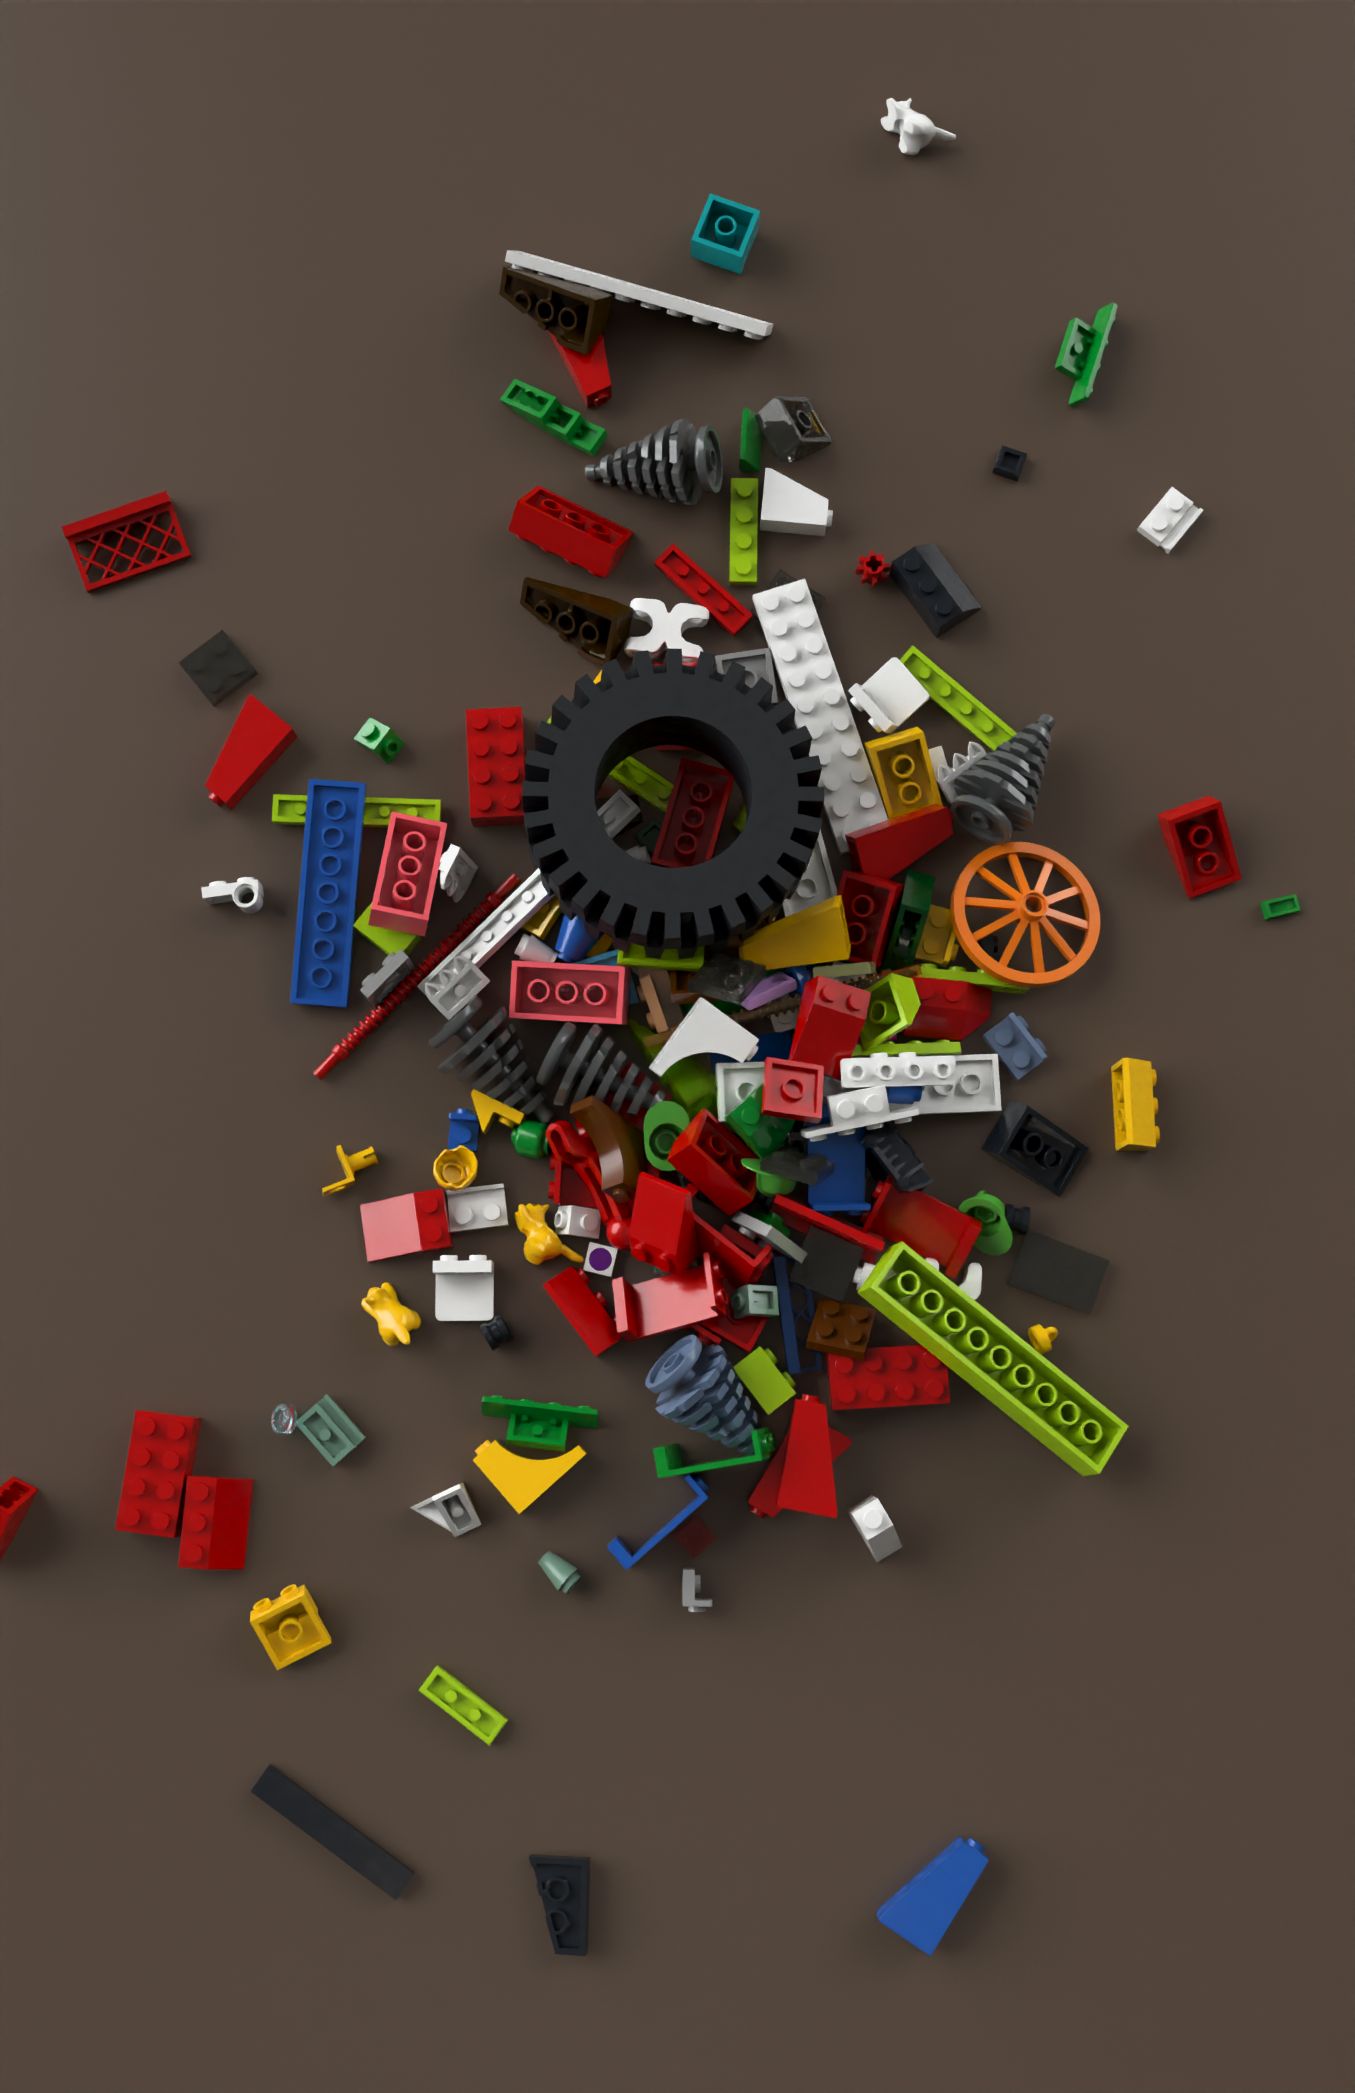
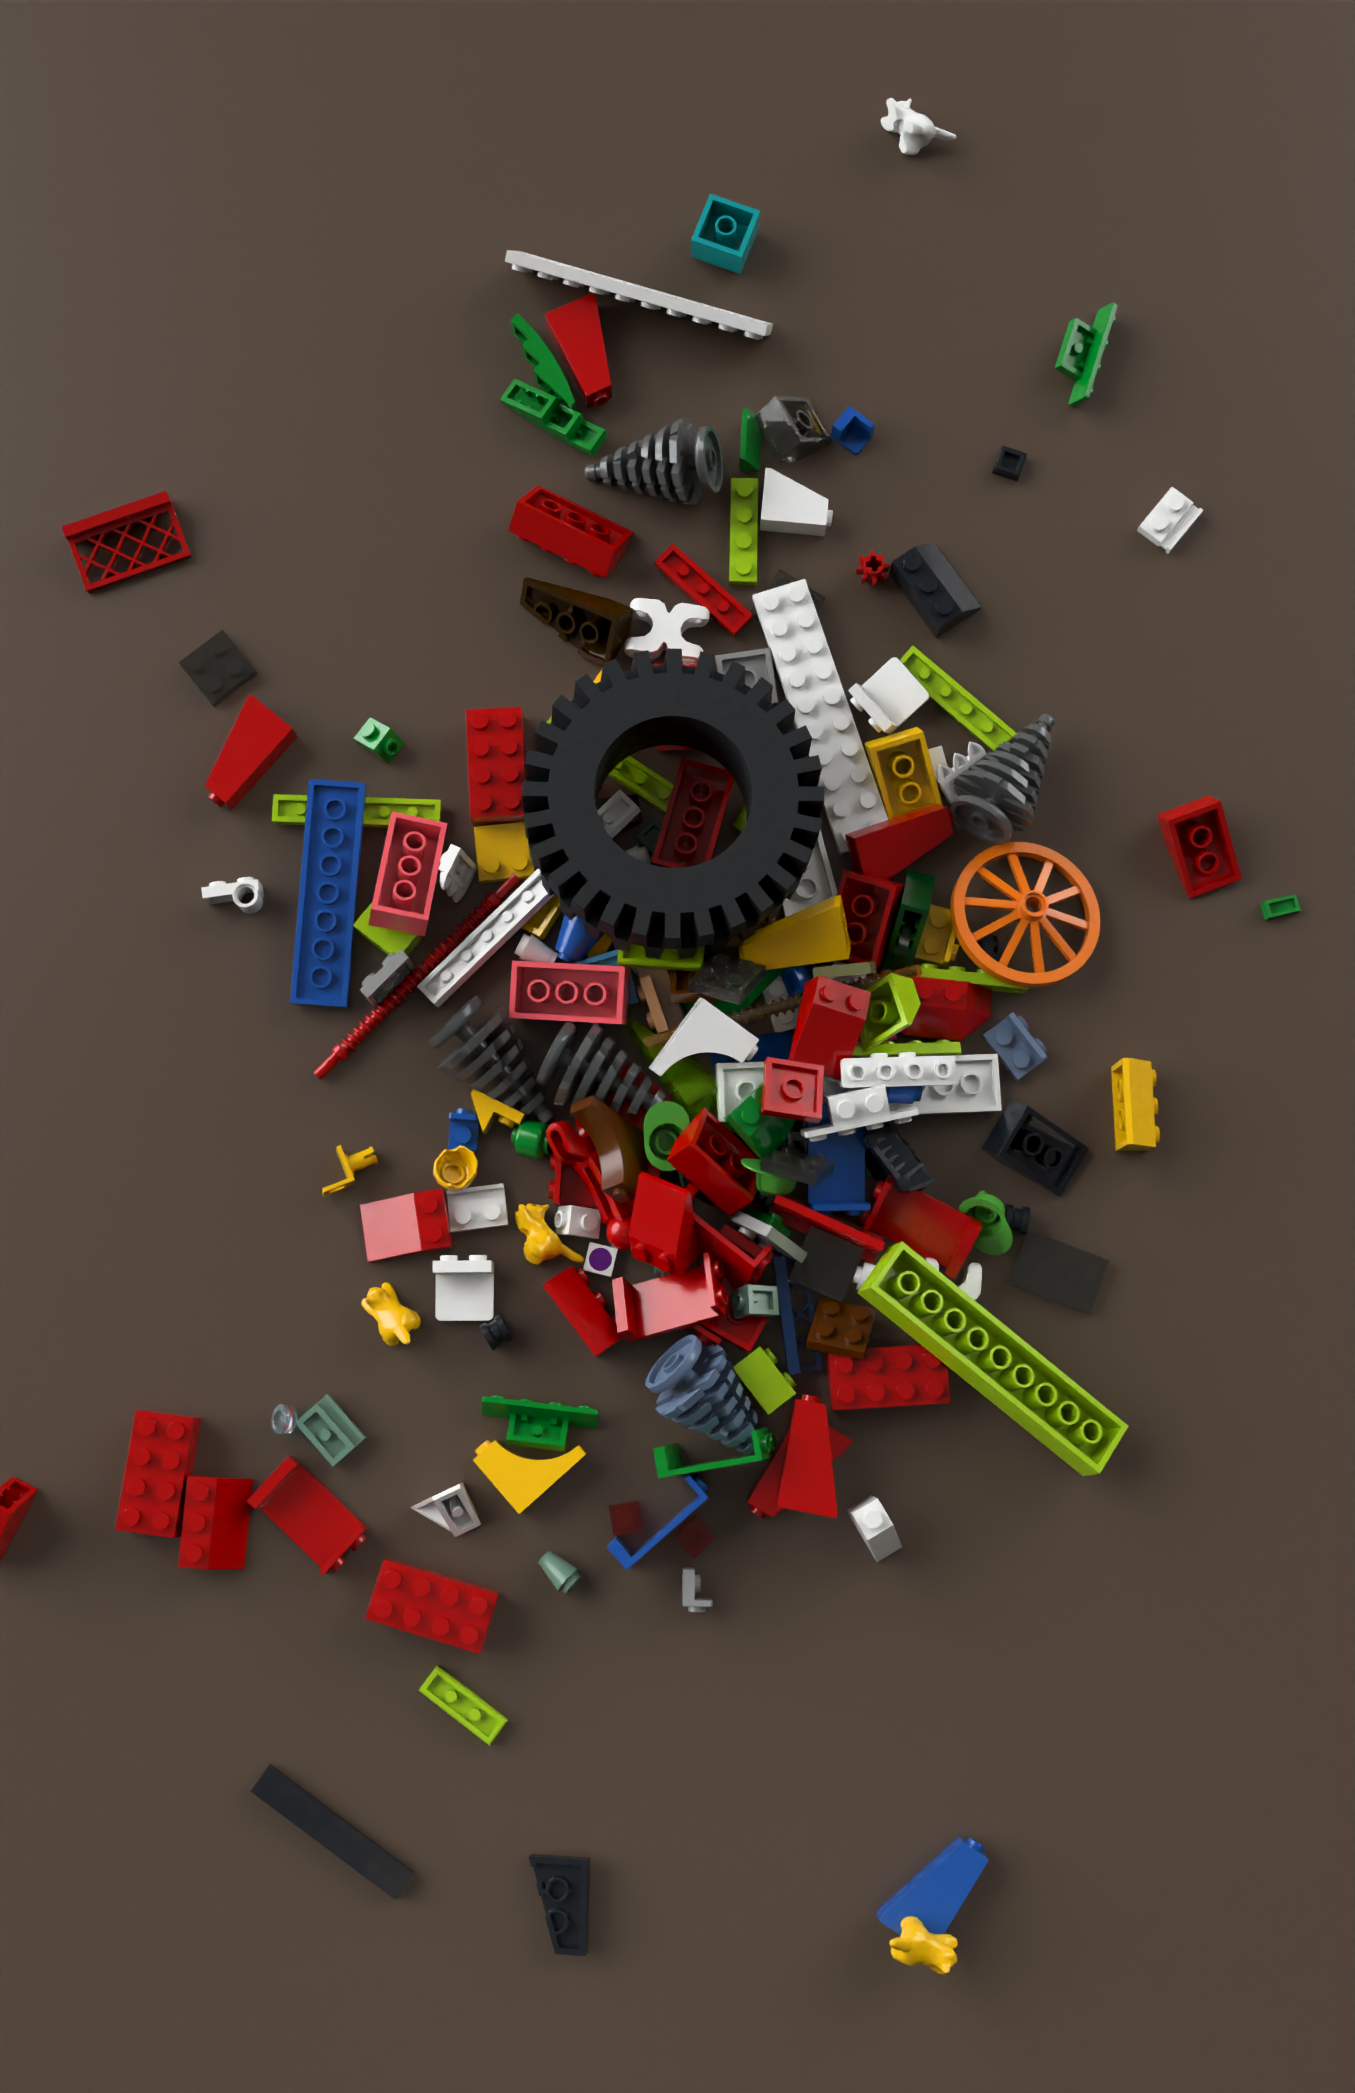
(289, 1626): yellow plate -> none
(309, 1515): none -> red panel
(432, 1605): none -> red brick
(456, 987): white plate -> none
(502, 851): none -> yellow plate
(546, 369): none -> green slope
(563, 308): dark brown wedge -> none
(625, 1518): none -> clear red plate
(769, 989): lavender tile -> none
(852, 430): none -> blue panel
(920, 1947): none -> yellow animal
(1042, 1338): yellow tile -> none

